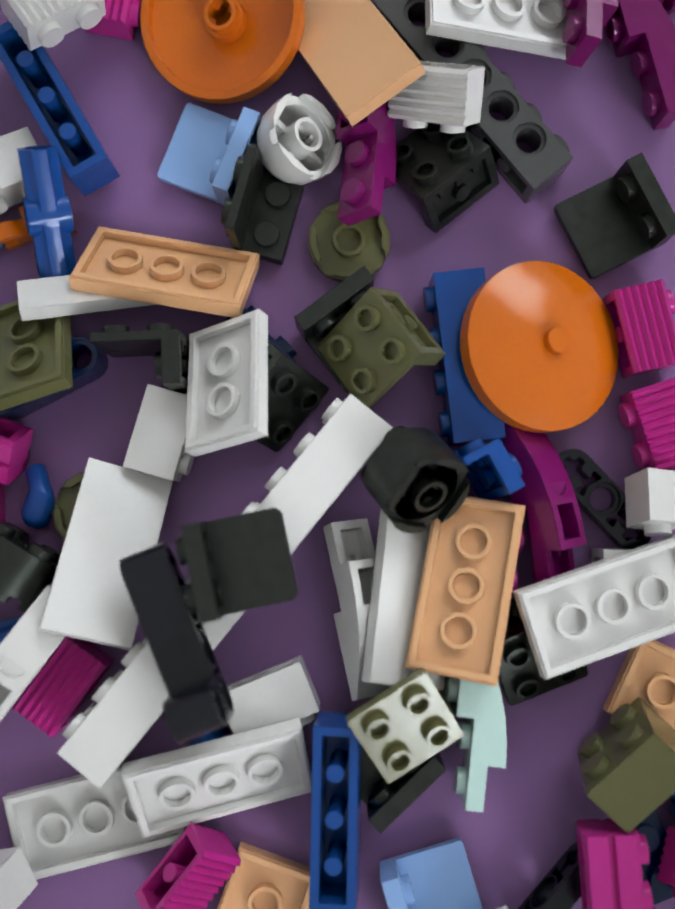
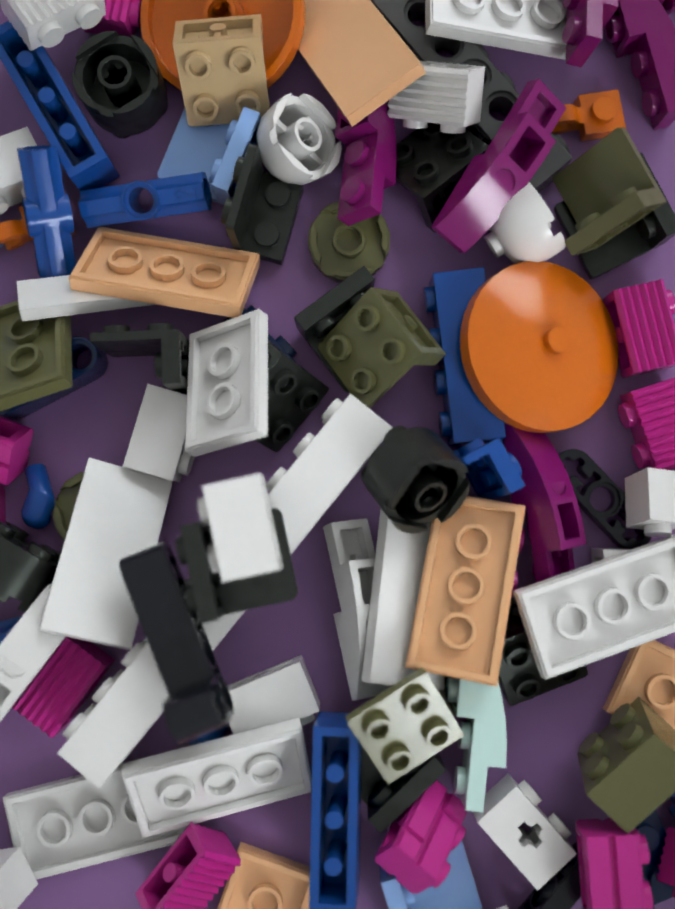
(120, 83): none -> pearl dark grey brick
(121, 202): none -> blue piece
(221, 68): none -> tan bracket
(240, 528): none -> white brick
(422, 839): none -> dark pink brick
(503, 168): none -> magenta slope
(524, 229): none -> white cylinder
(536, 852): none -> white brick
(592, 115): none -> orange plate
(607, 191): none -> olive bracket

